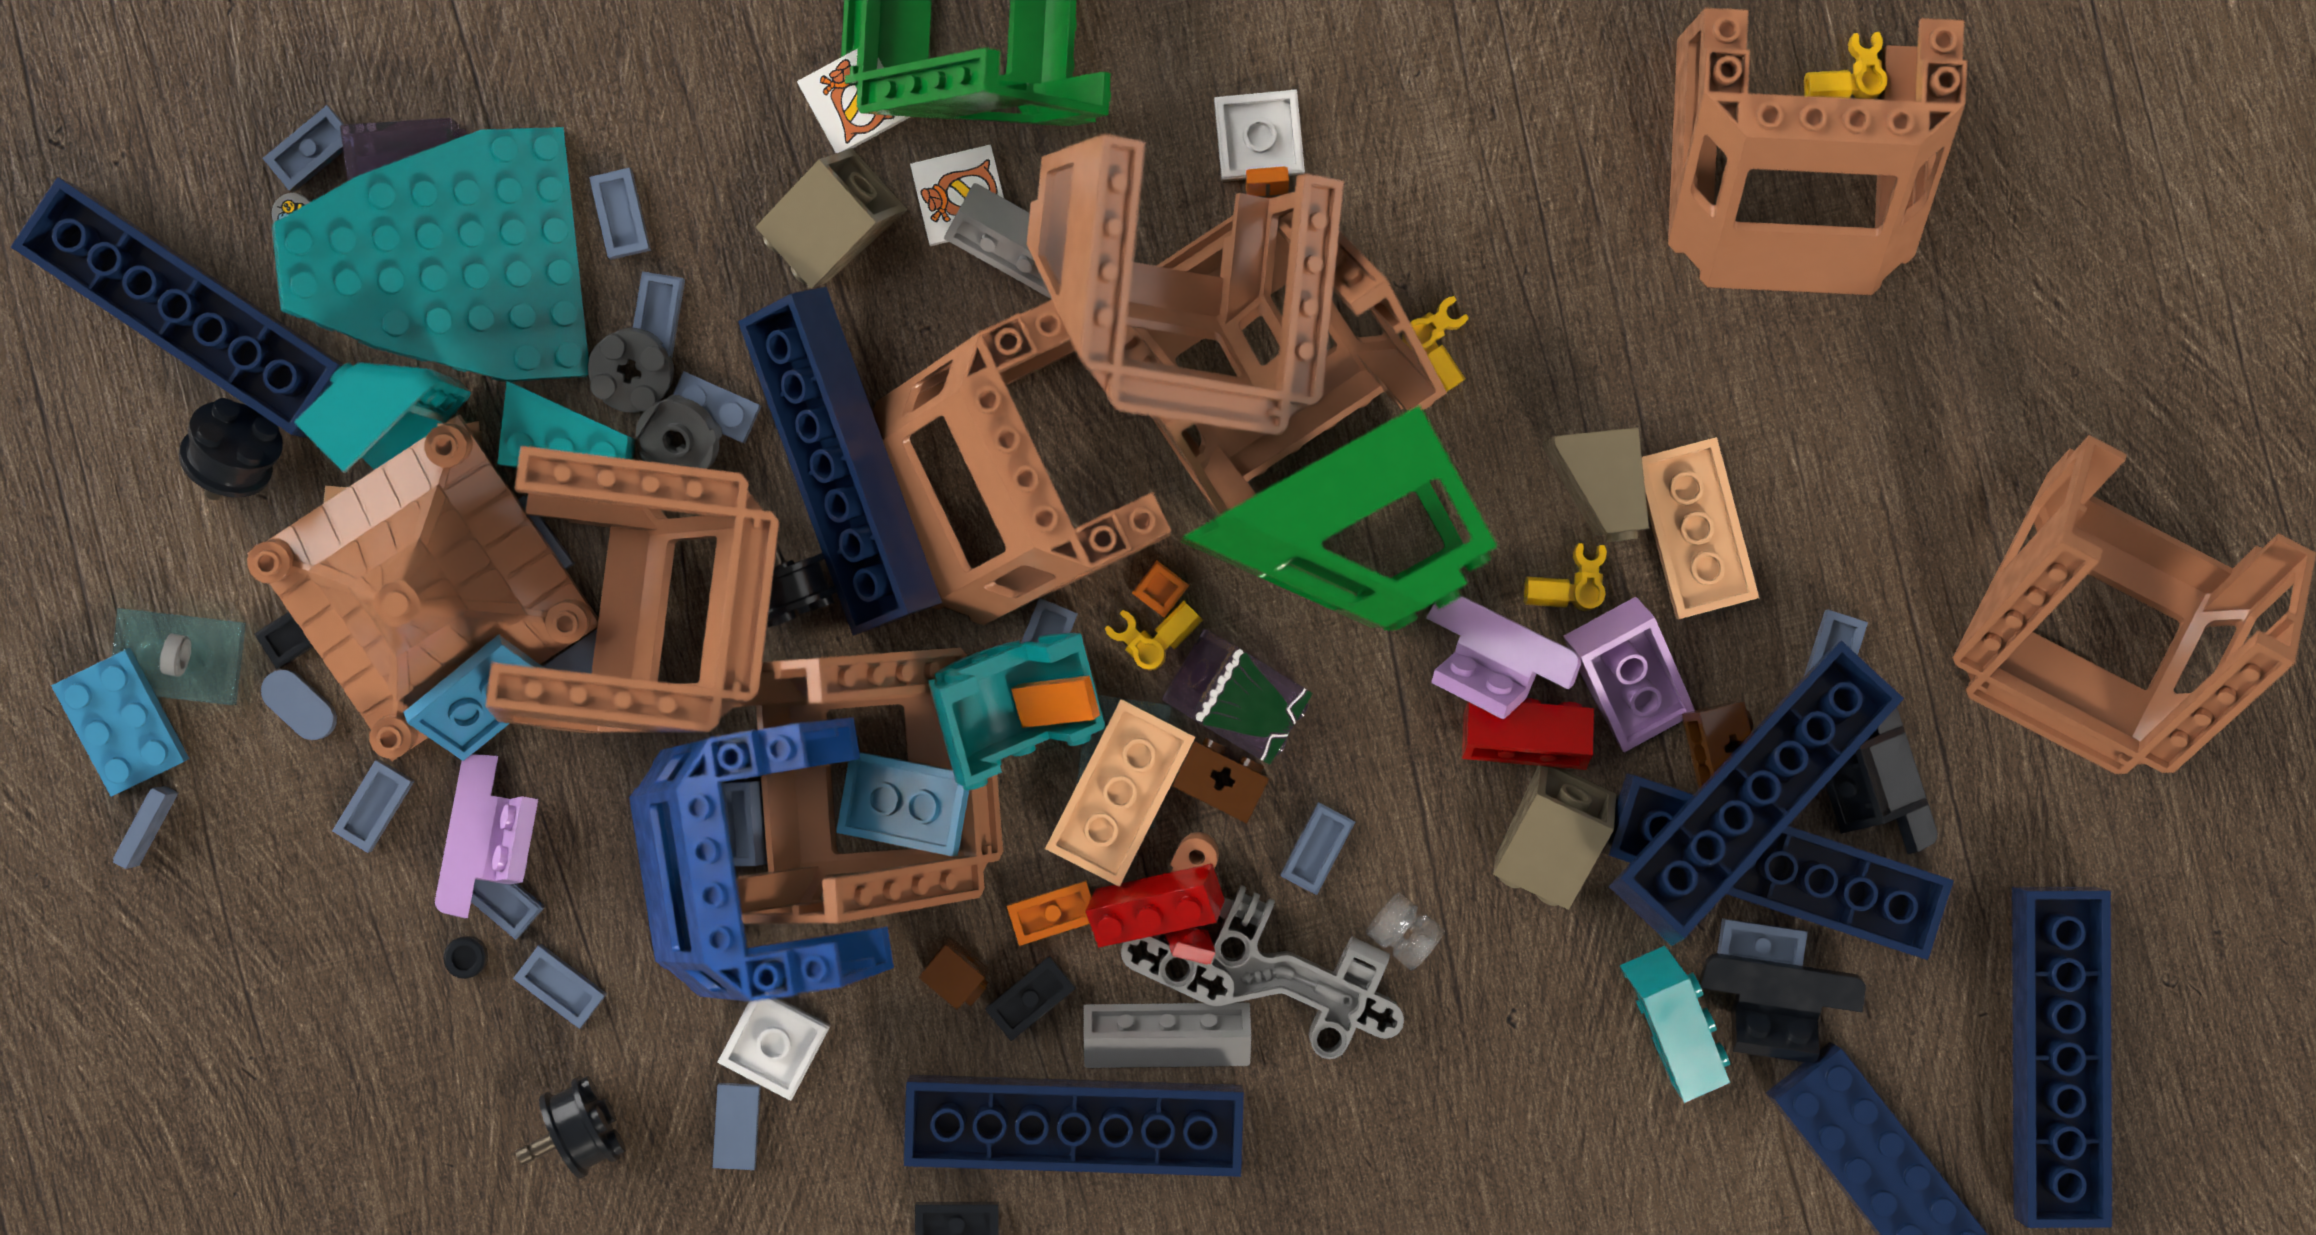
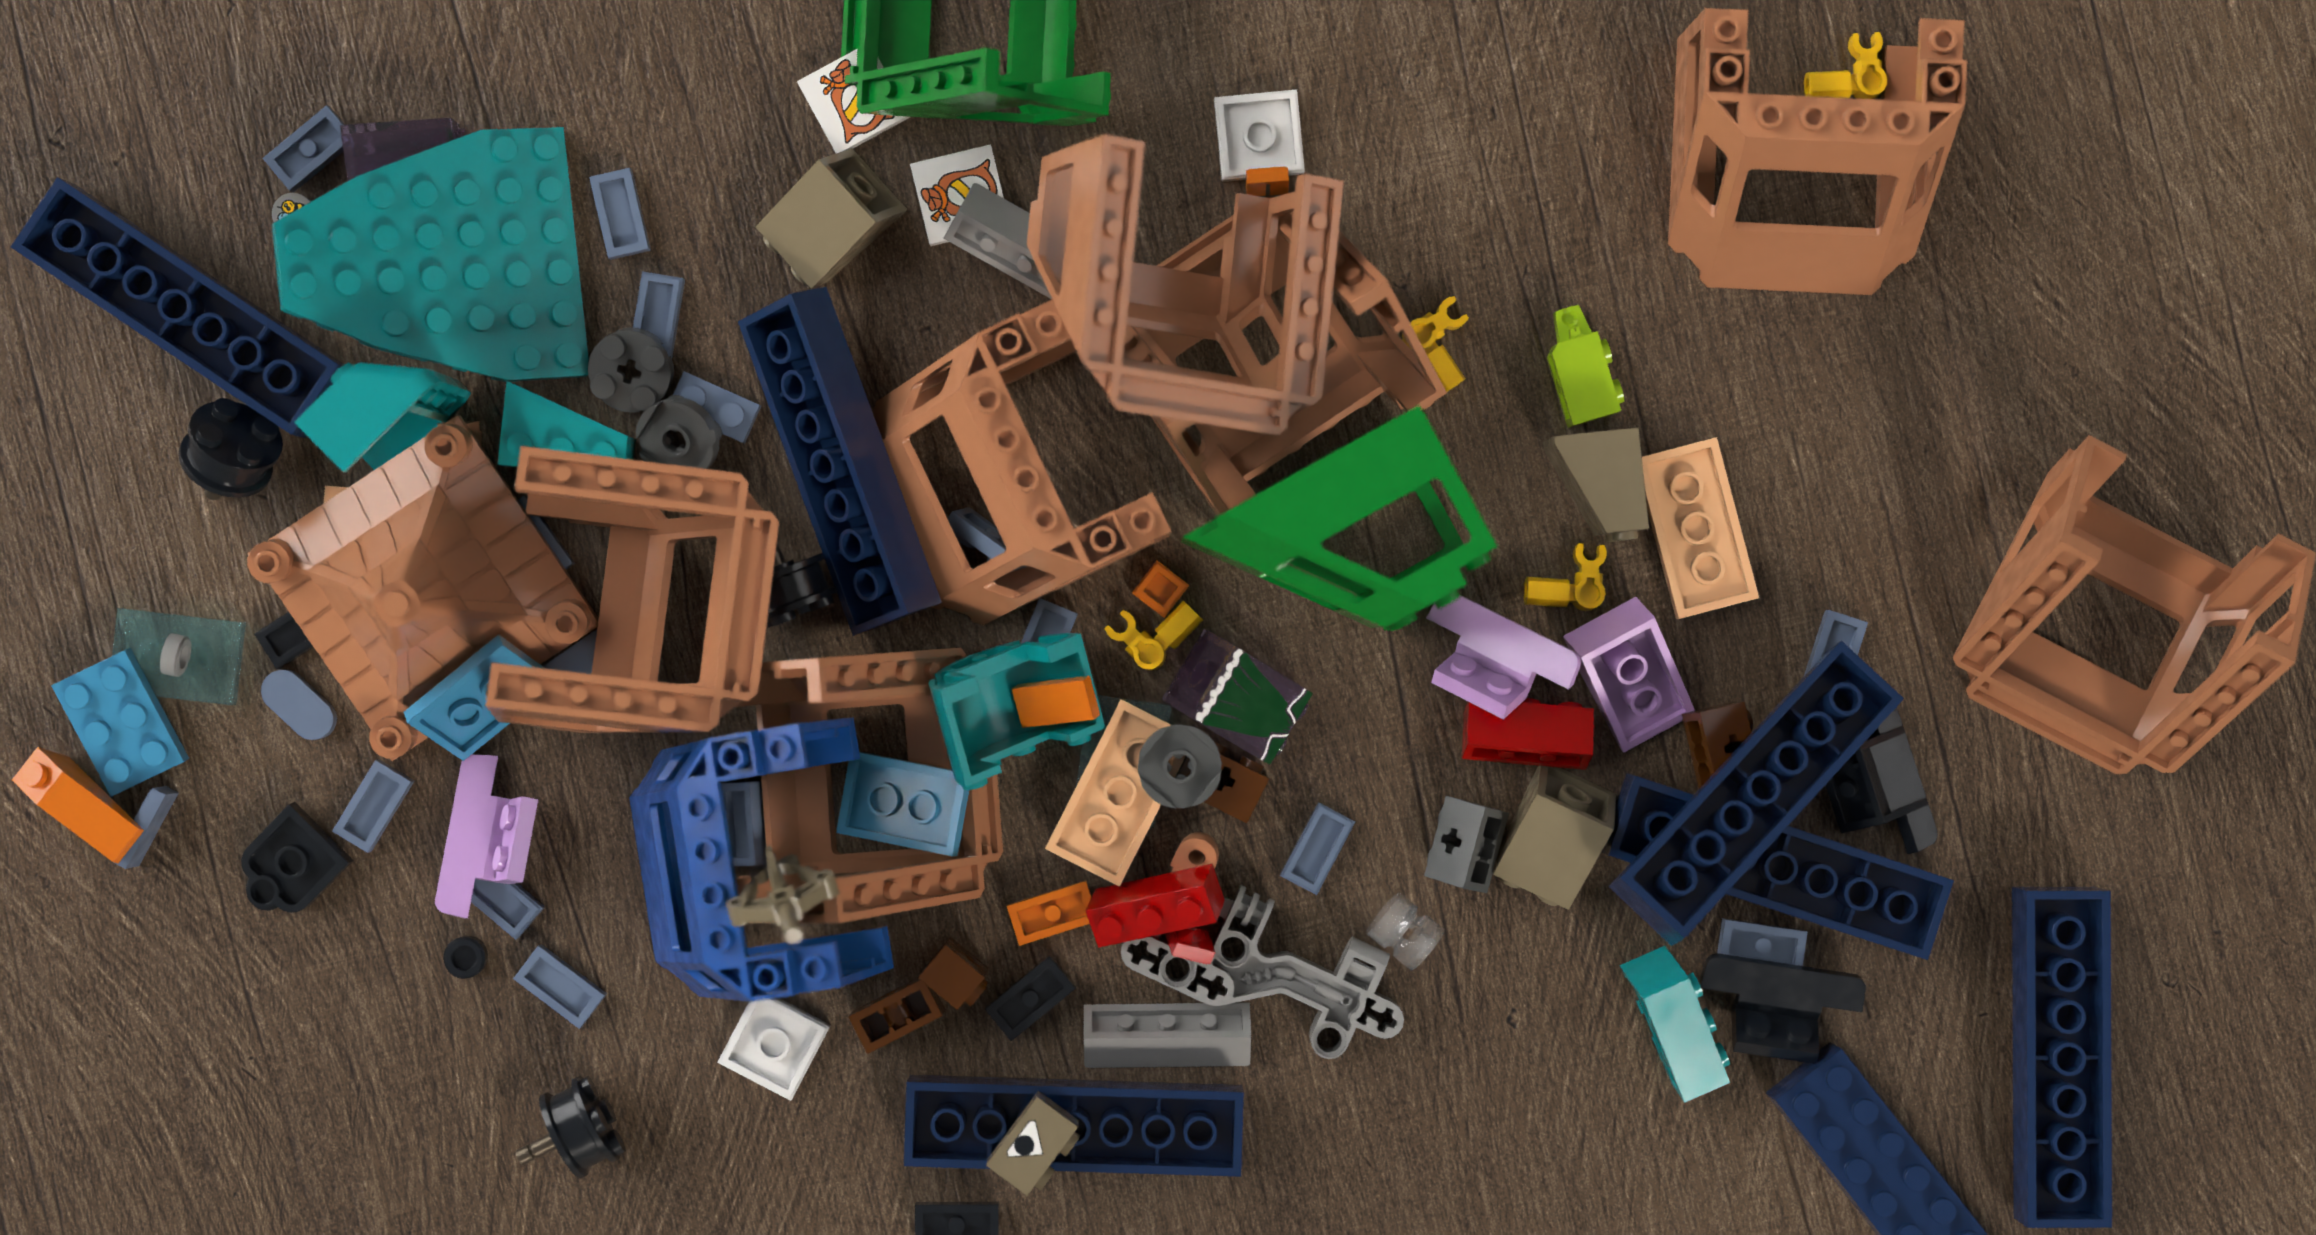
(77, 802): none -> orange slope
(291, 862): none -> black plate
(736, 1126): sand blue tile -> none
(784, 903): none -> dark tan bar
(896, 1014): none -> reddish brown brick
(977, 532): none -> sand blue plate
(1034, 1143): none -> dark tan brick
(1179, 790): none -> dark grey plate
(1466, 844): none -> dark grey brick
(1582, 370): none -> lime hinge

